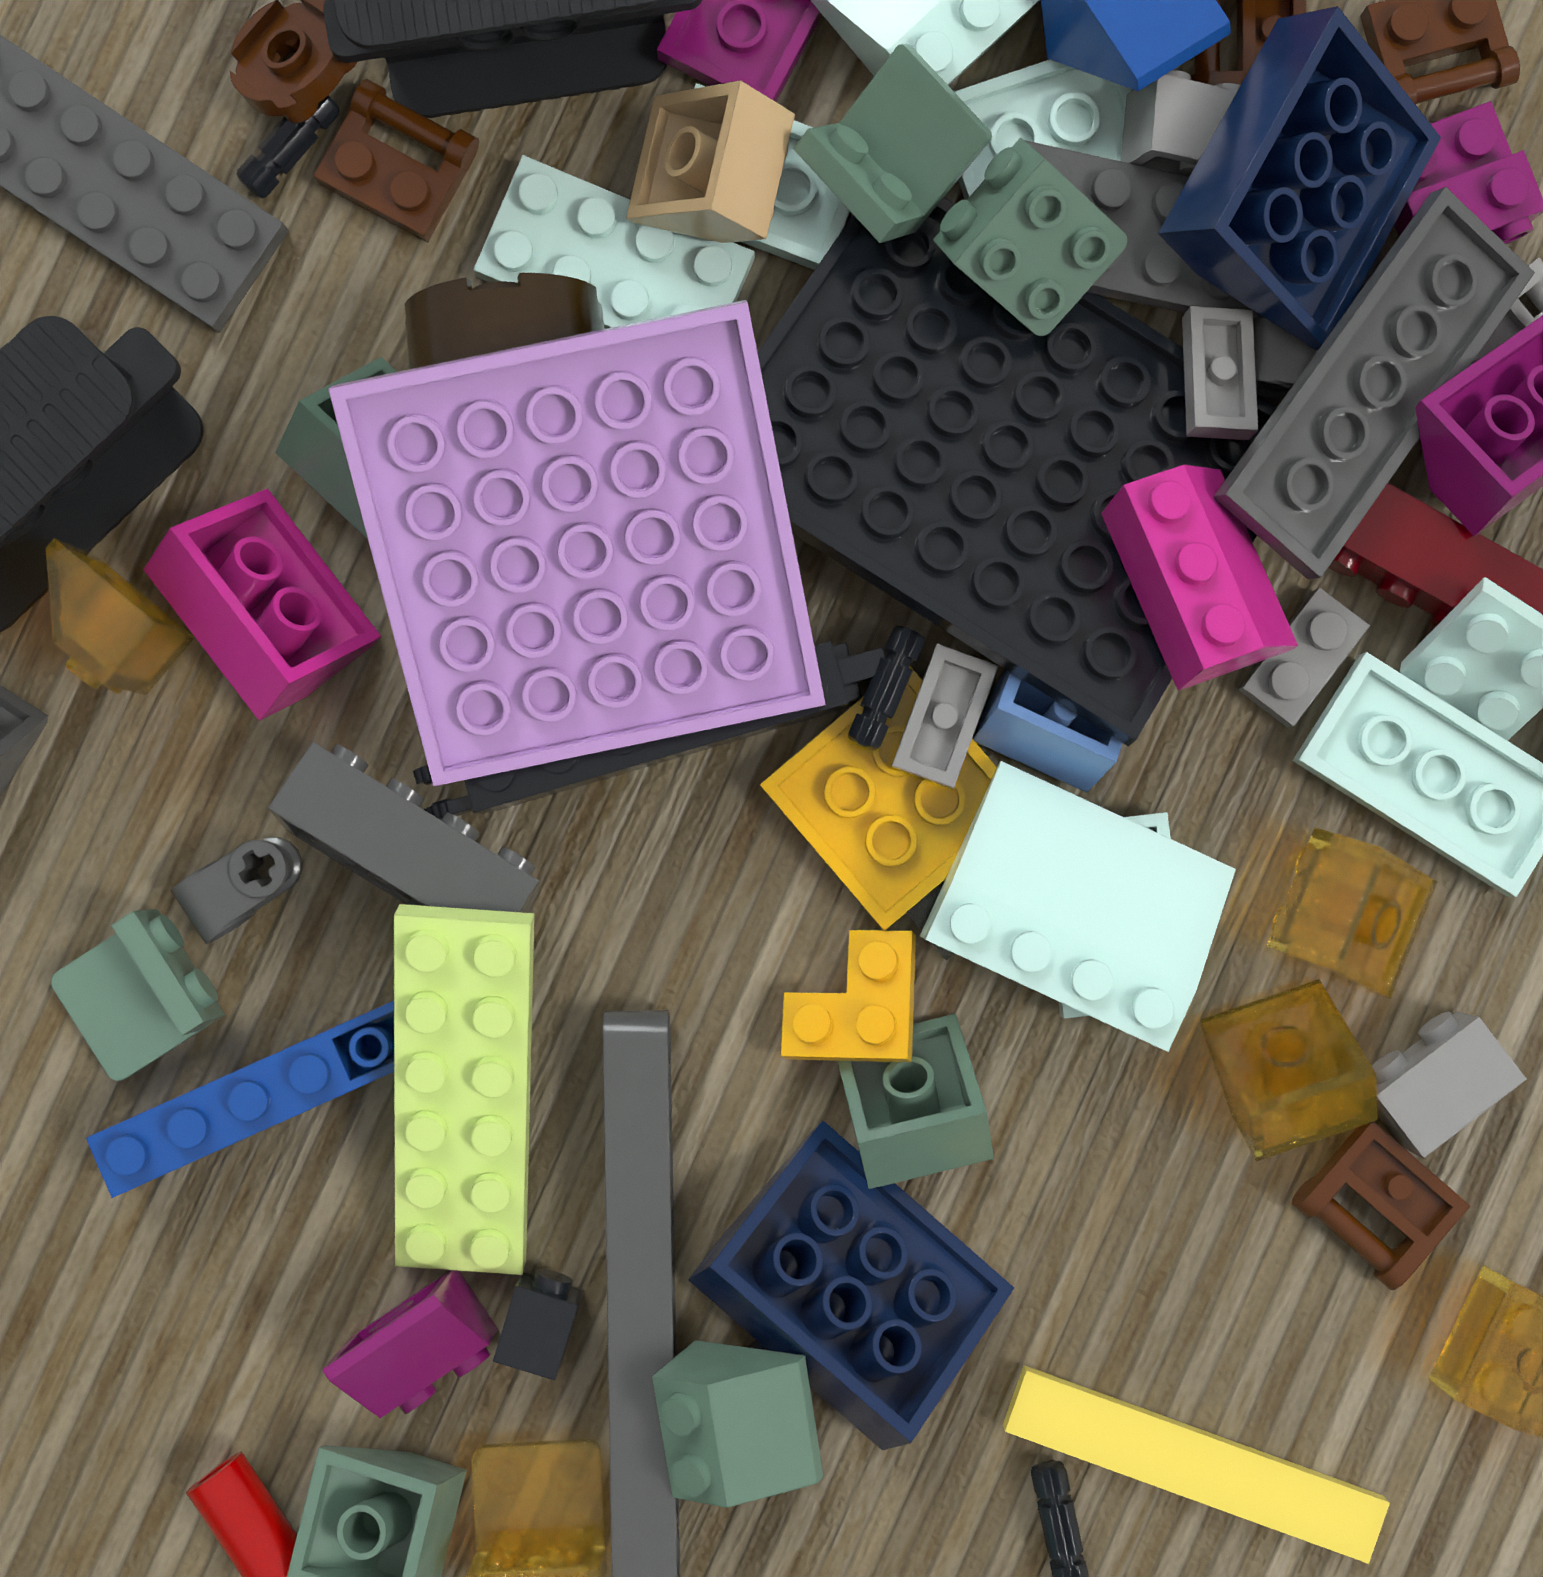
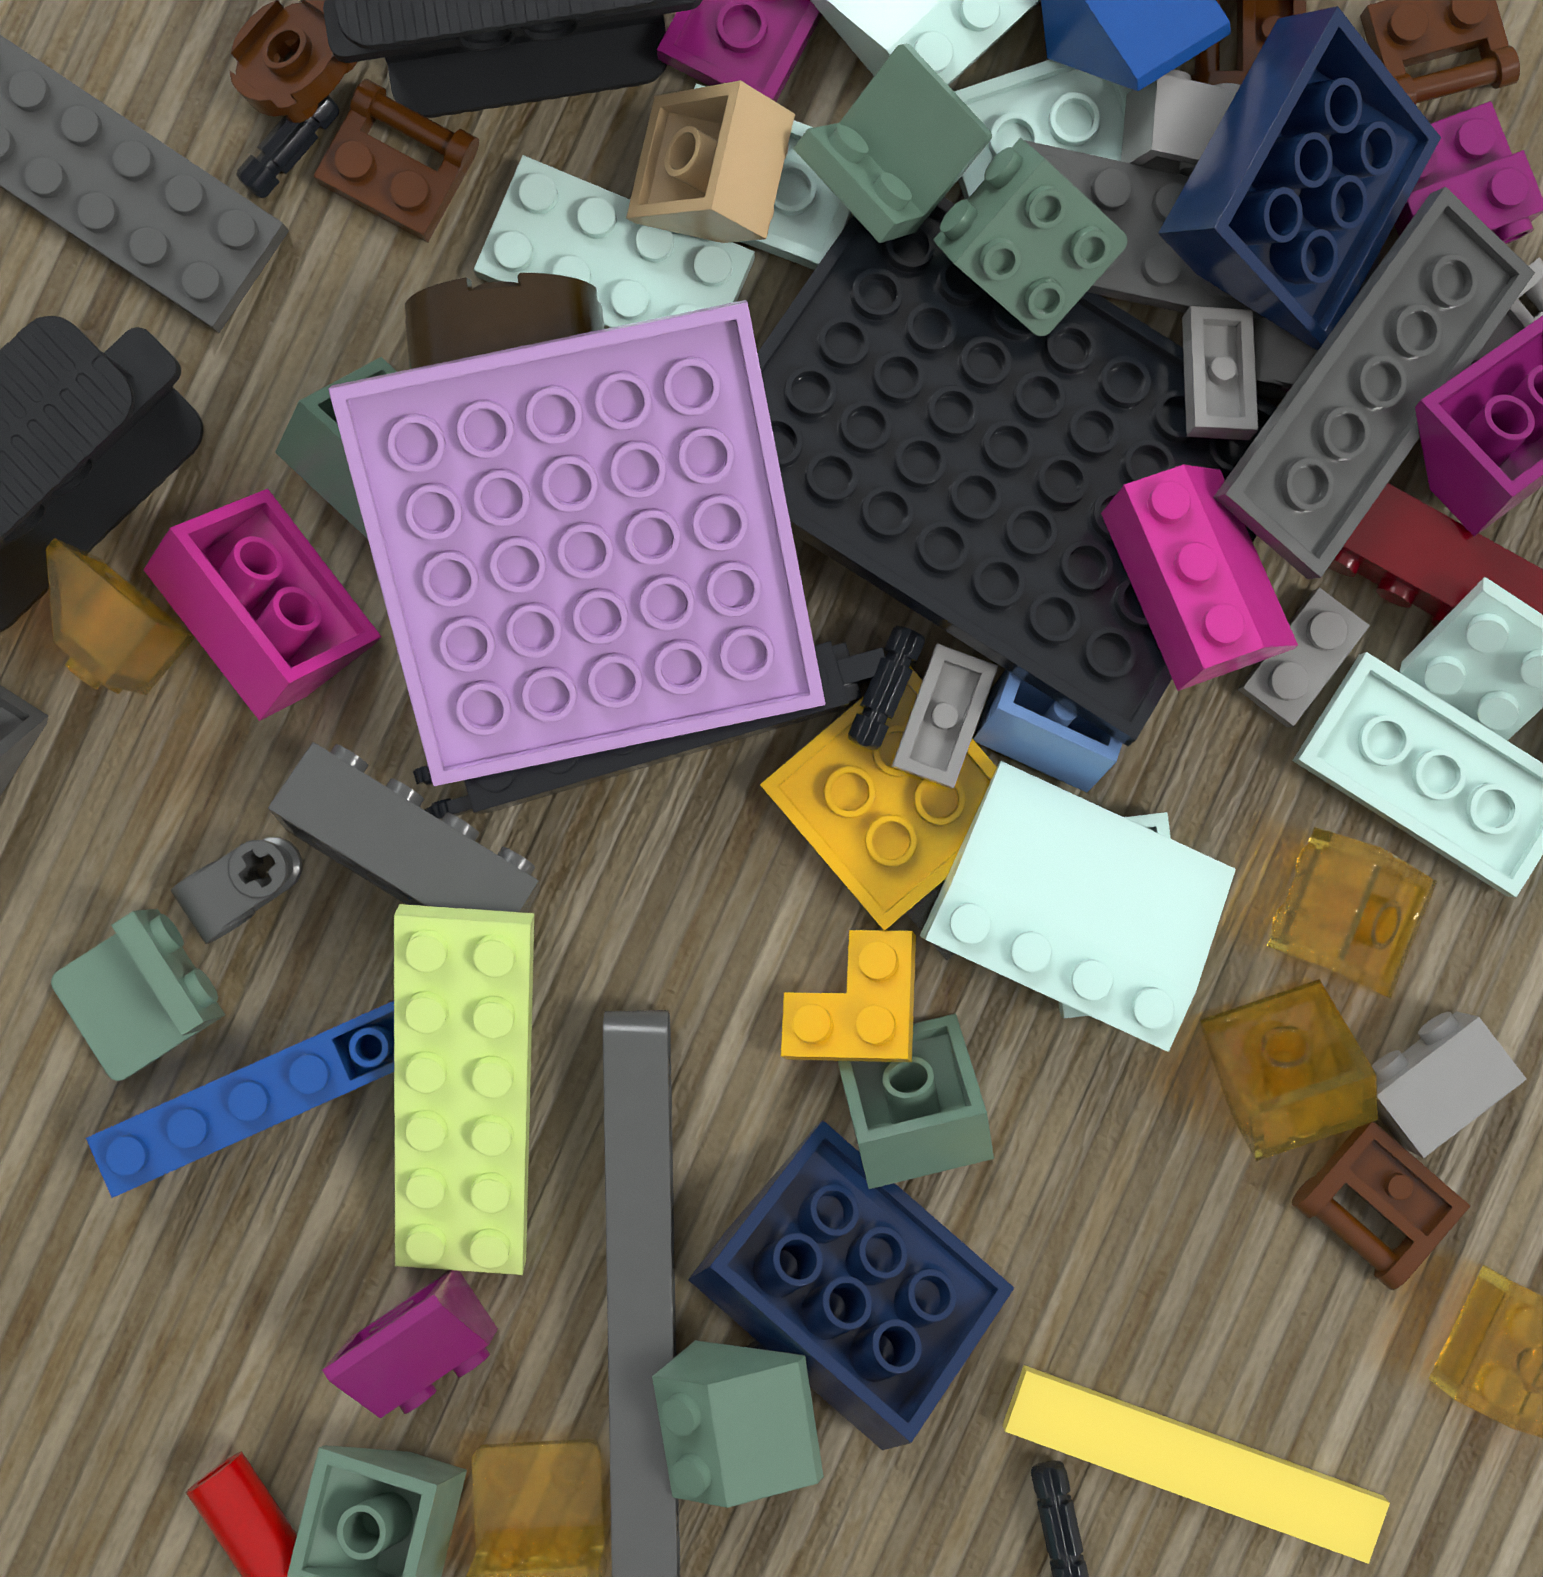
(539, 1323): black brick -> none

